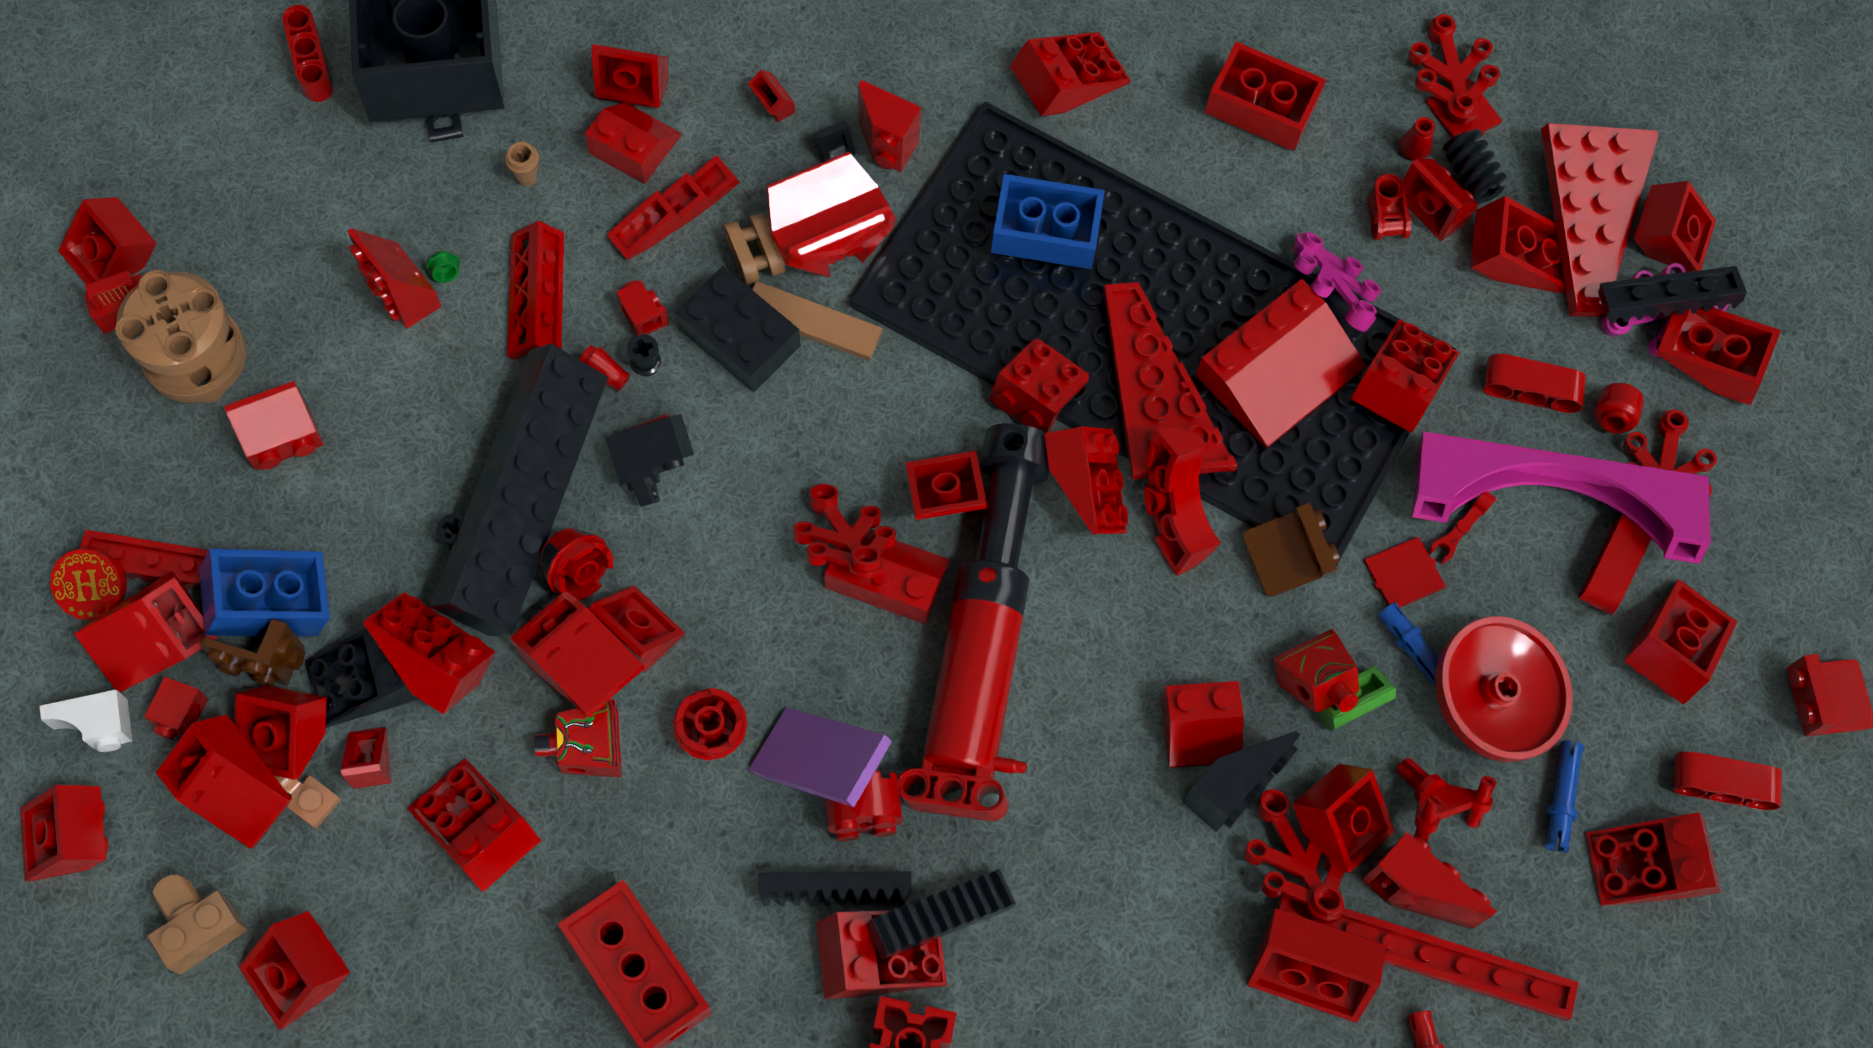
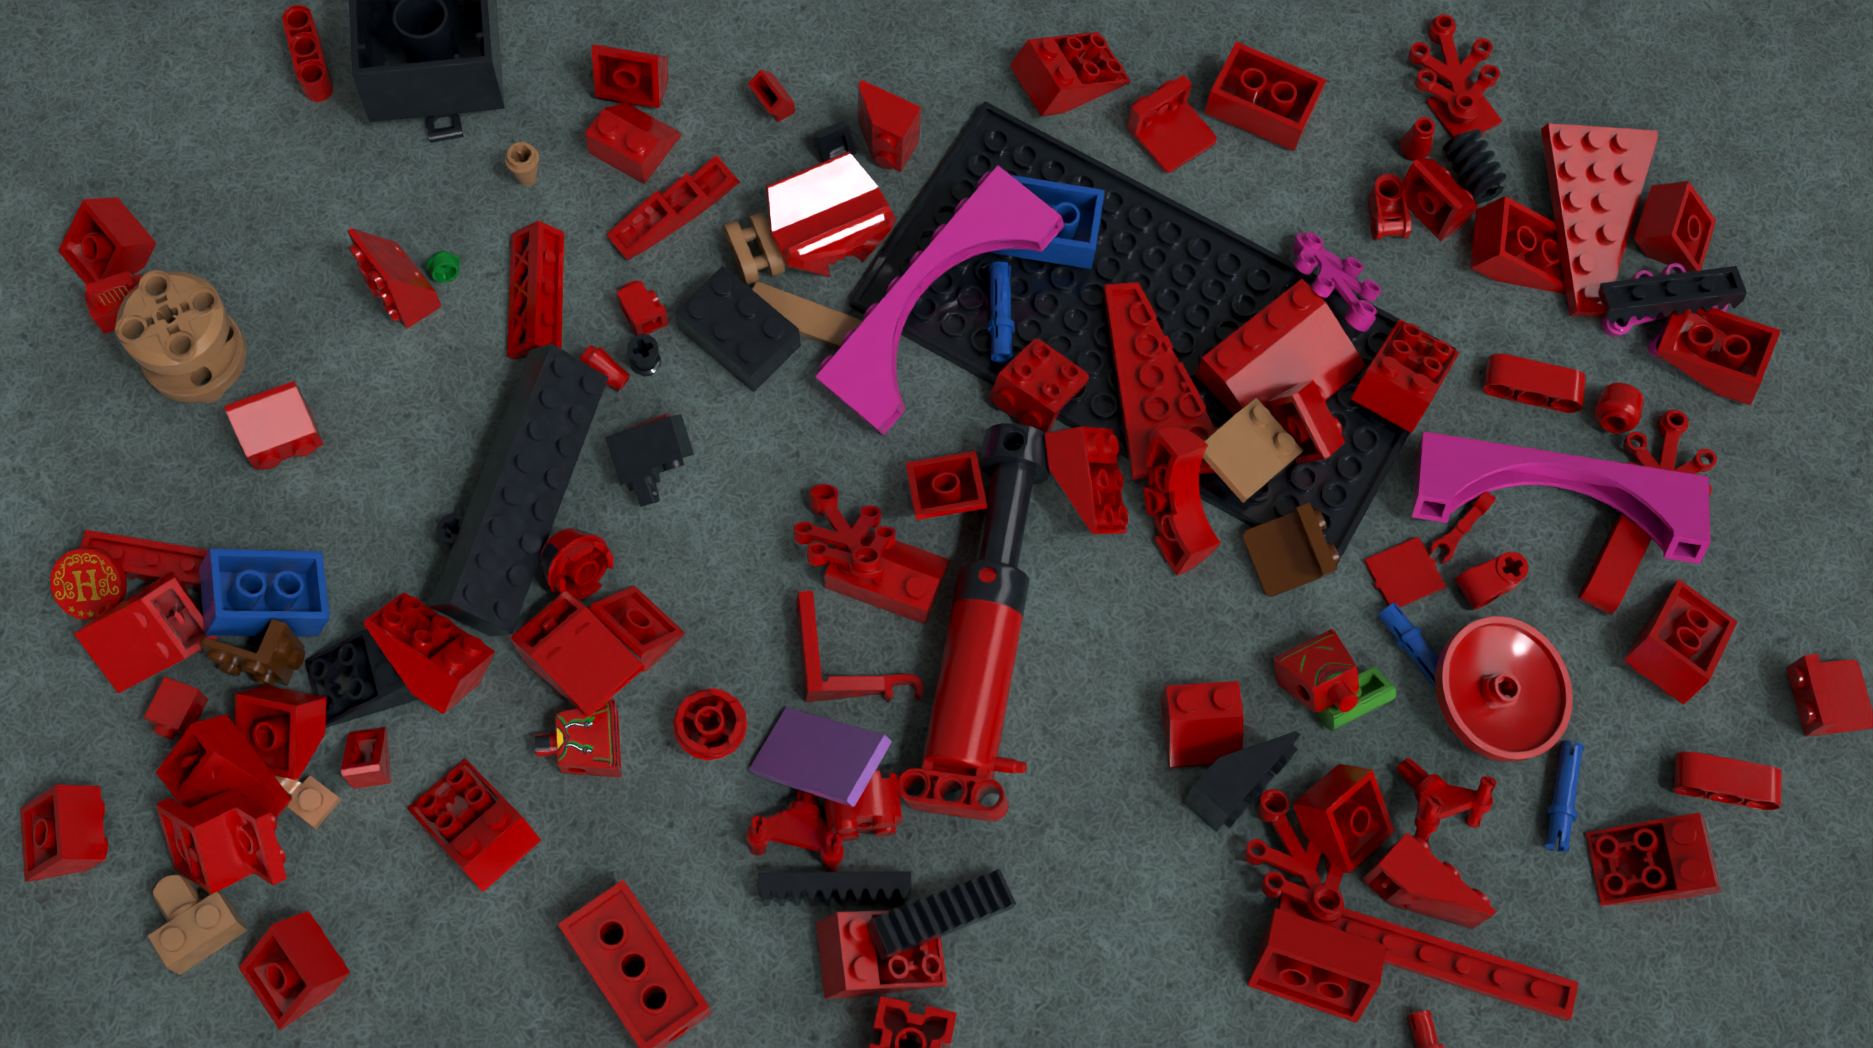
(99, 717): white arch -> none
(222, 841): none -> red bracket
(798, 827): none -> red axle
(838, 686): none -> red hinge
(992, 219): none -> dark pink arch
(1000, 323): none -> blue pin
(1169, 125): none -> red bracket
(1250, 450): none -> medium nougat slope
(1308, 420): none -> red slope
(1489, 581): none -> red piece

